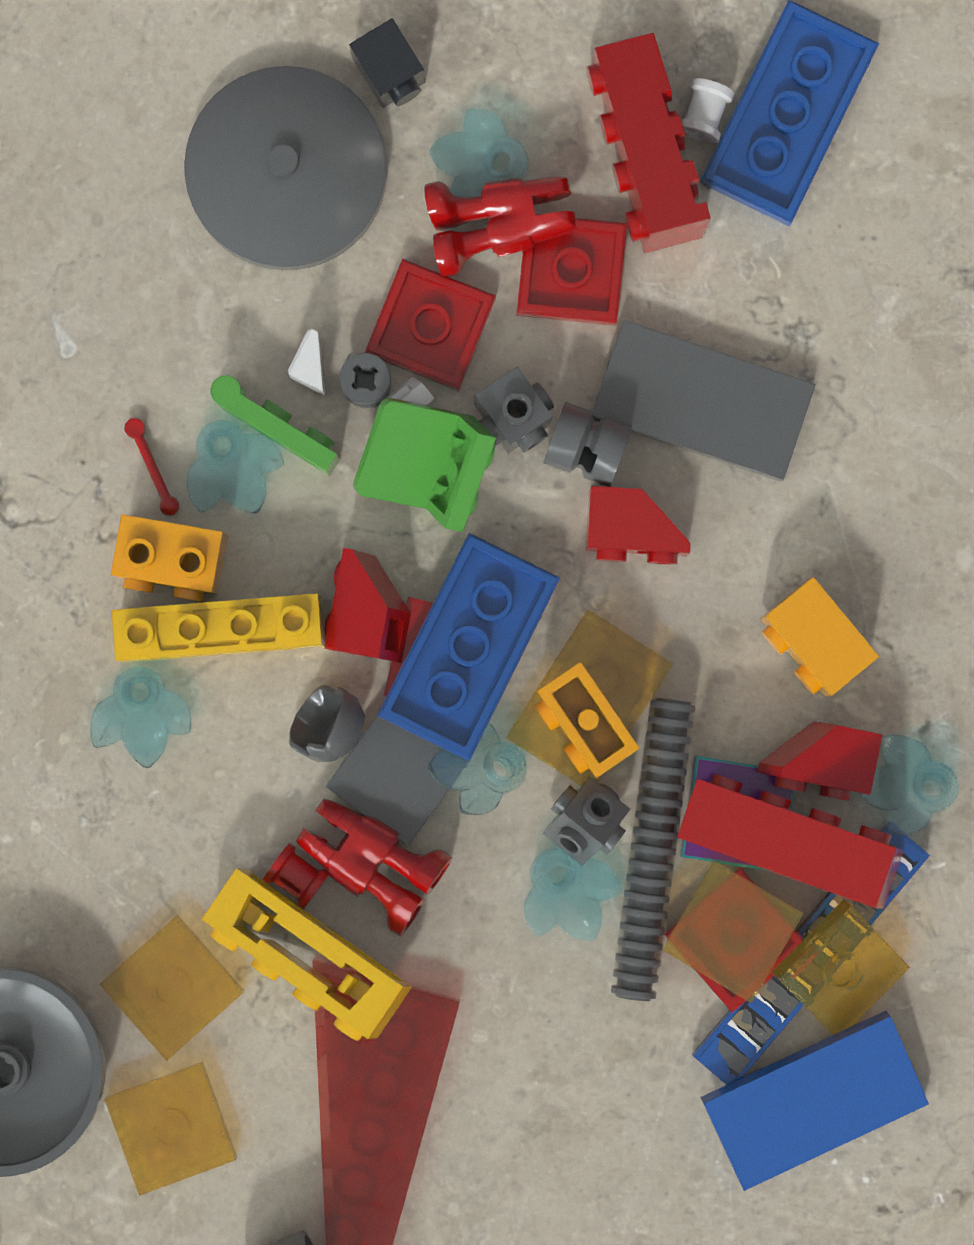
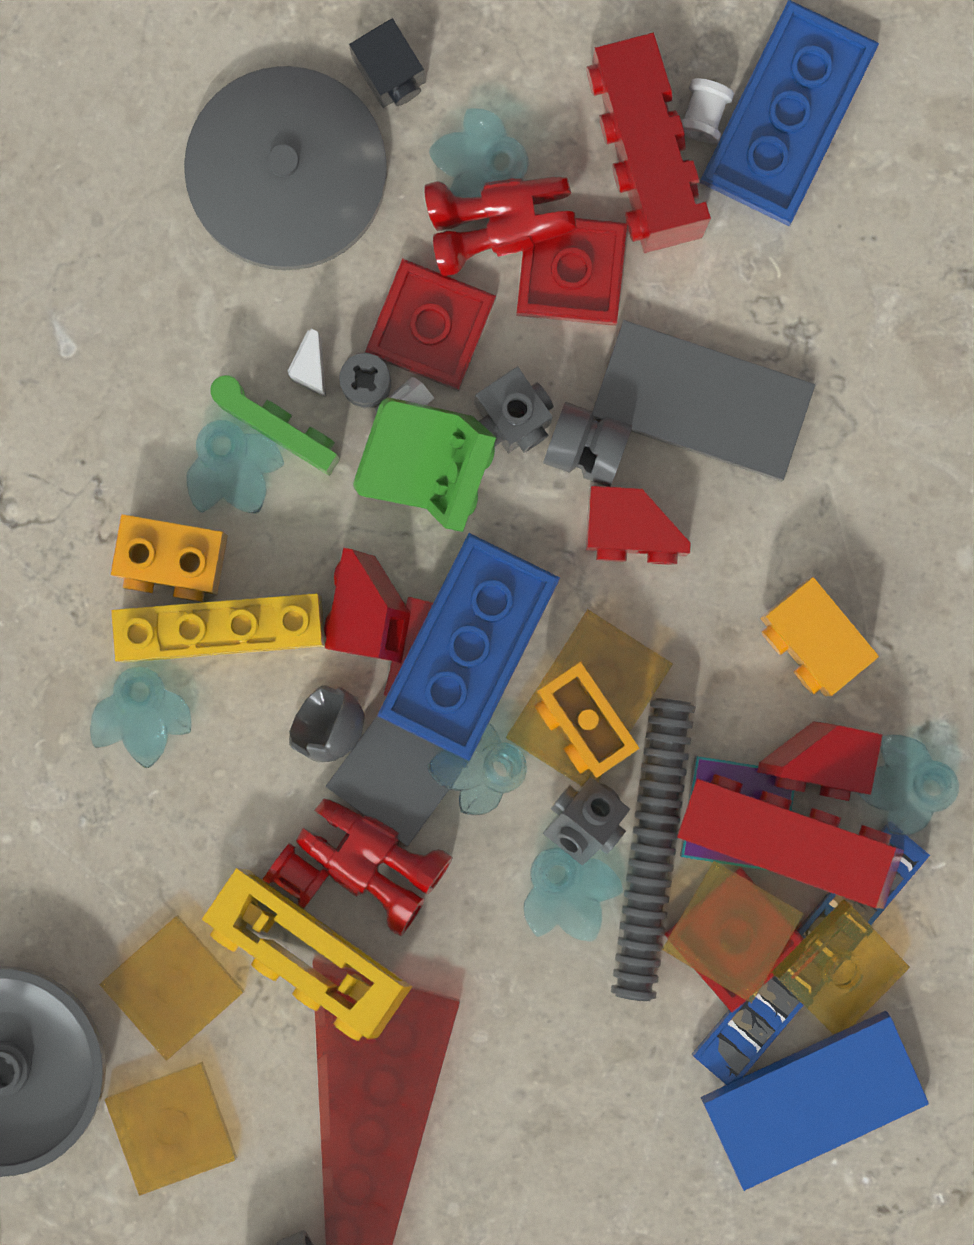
(136, 429): red hinge -> none

